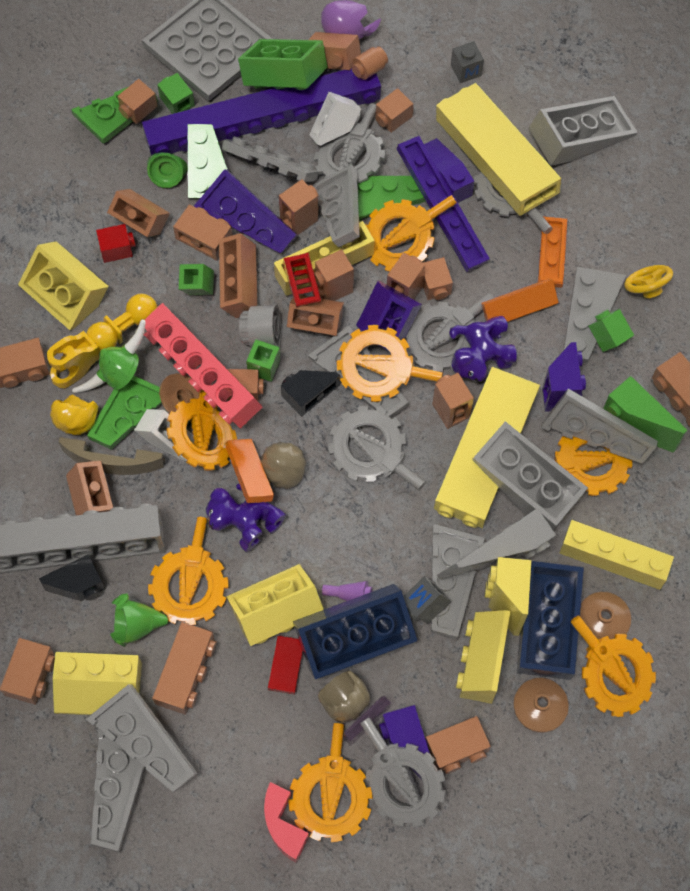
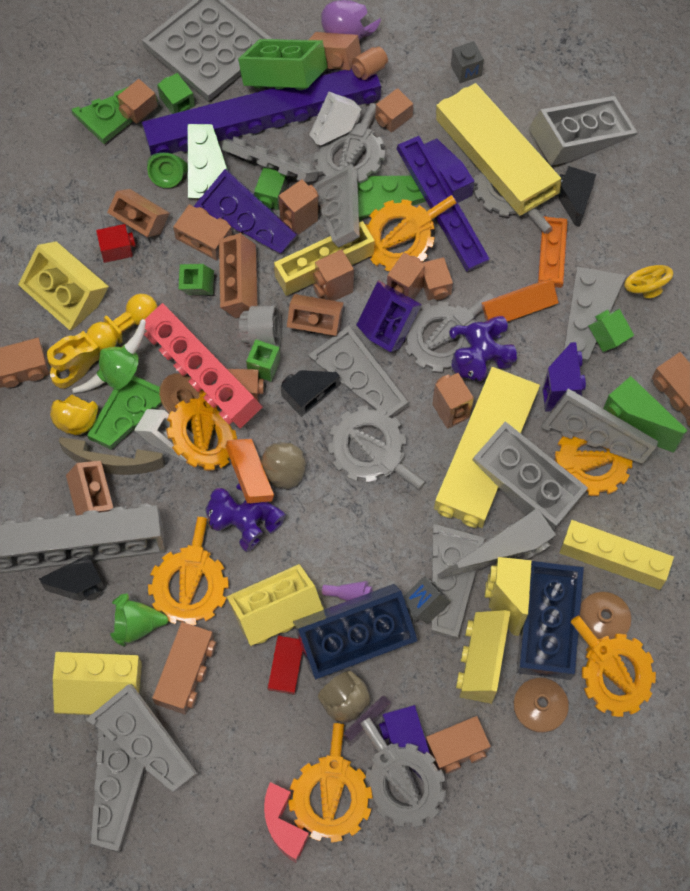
(28, 671): nougat brick -> none
(270, 186): none -> bright green brick
(296, 261): red slope -> none
(397, 367): light orange bar -> none
(575, 192): none -> black slope

